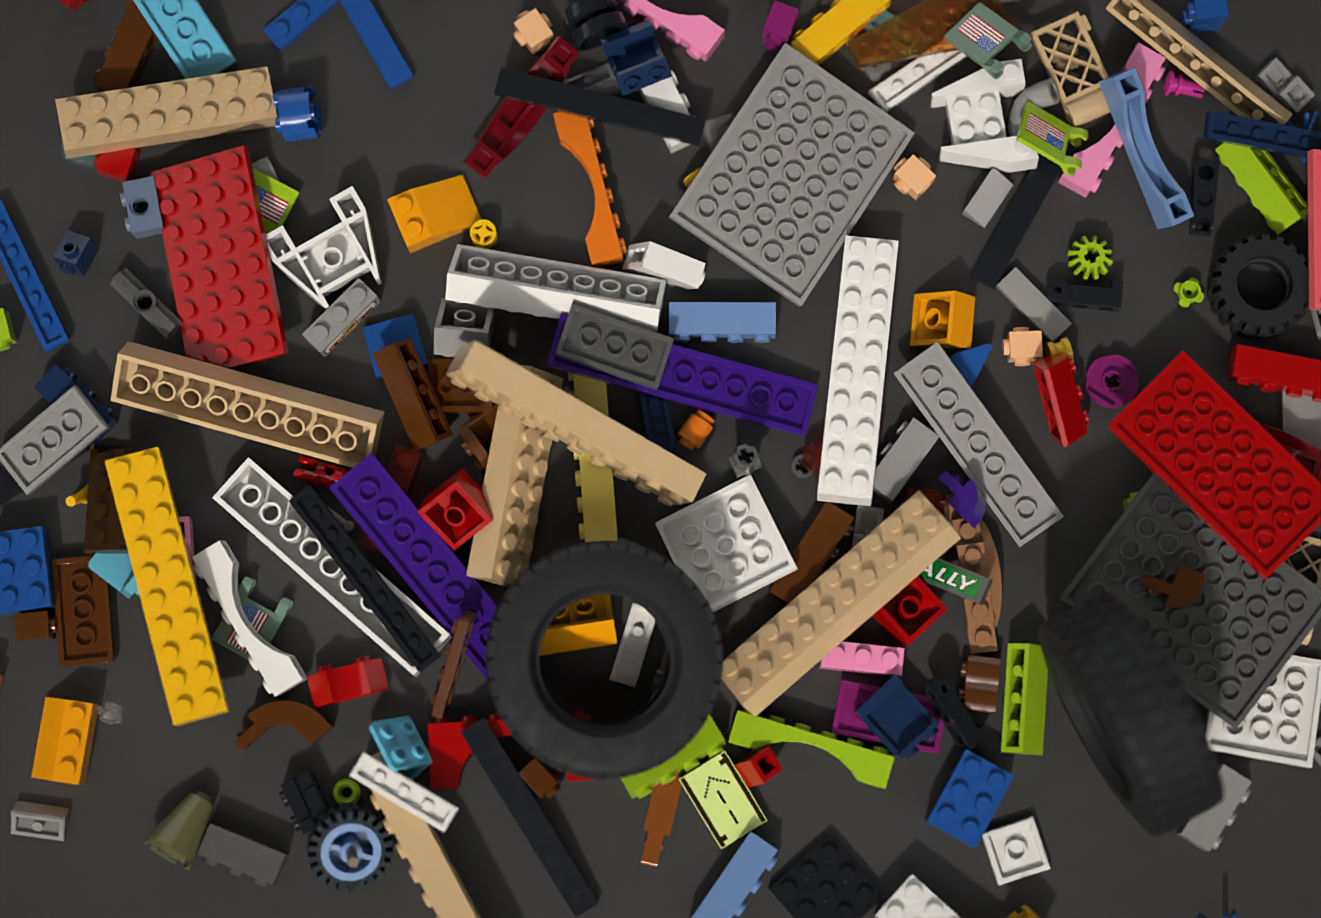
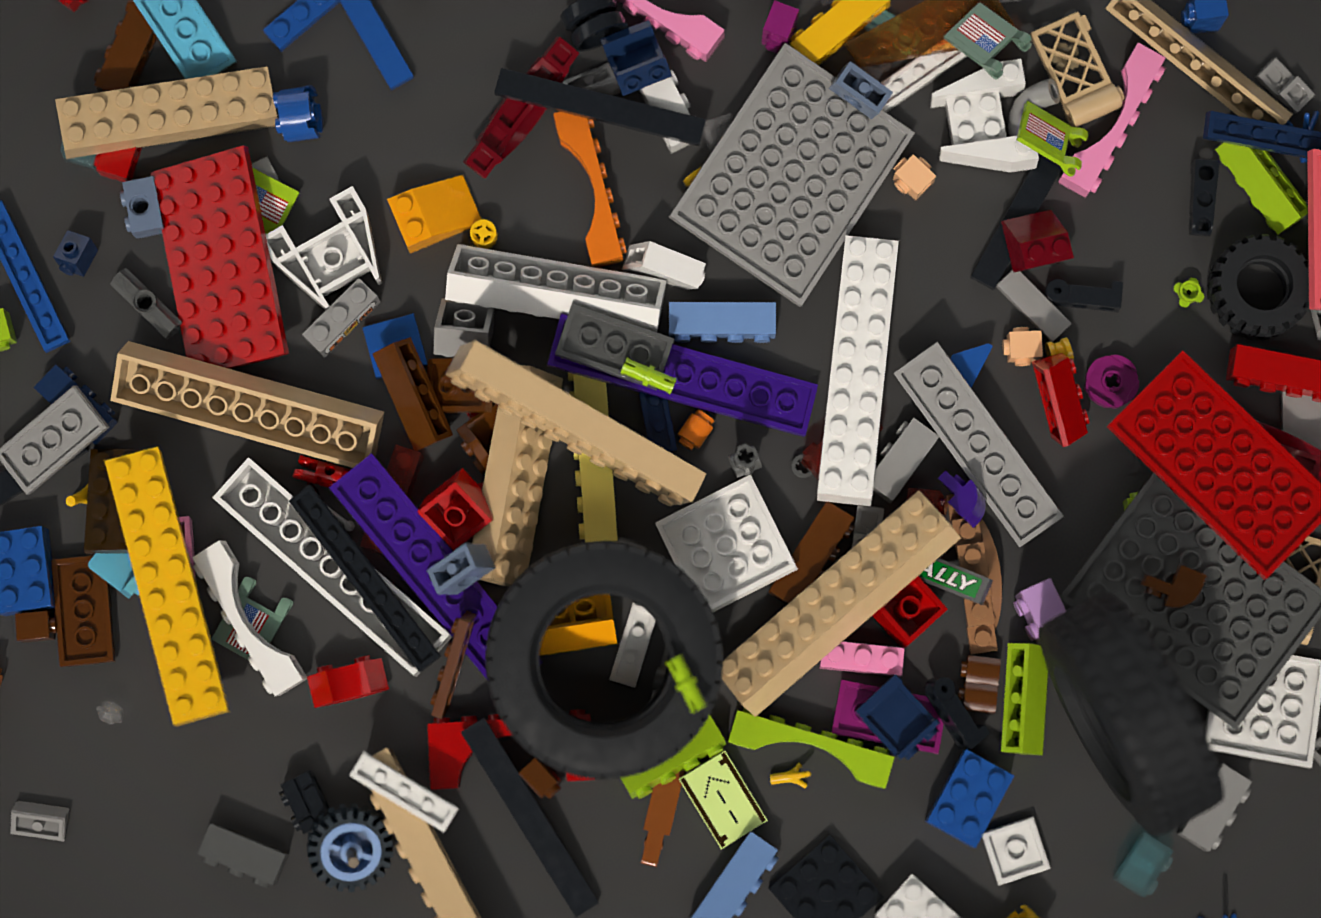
(65, 741): light orange slope -> none
(182, 830): olive cone -> none
(299, 716): reddish brown arch -> none
(337, 792): lime plate -> none
(401, 745): medium azure bracket -> none
(461, 569): none -> sand blue brick
(533, 30): light nougat brick -> none
(648, 375): none -> lime pin
(686, 683): none -> lime pin
(758, 766): red brick -> none
(790, 776): none -> yellow bar
(861, 90): none -> sand blue brick
(944, 319): light orange slope -> none
(988, 198): light grey slope -> none
(1036, 241): none -> dark red slope
(1038, 606): none -> lavender brick
(1081, 250): lime gear -> none
(1127, 106): medium blue arch -> none
(1144, 865): none -> clear light blue brick
(1178, 84): dark pink pin -> none

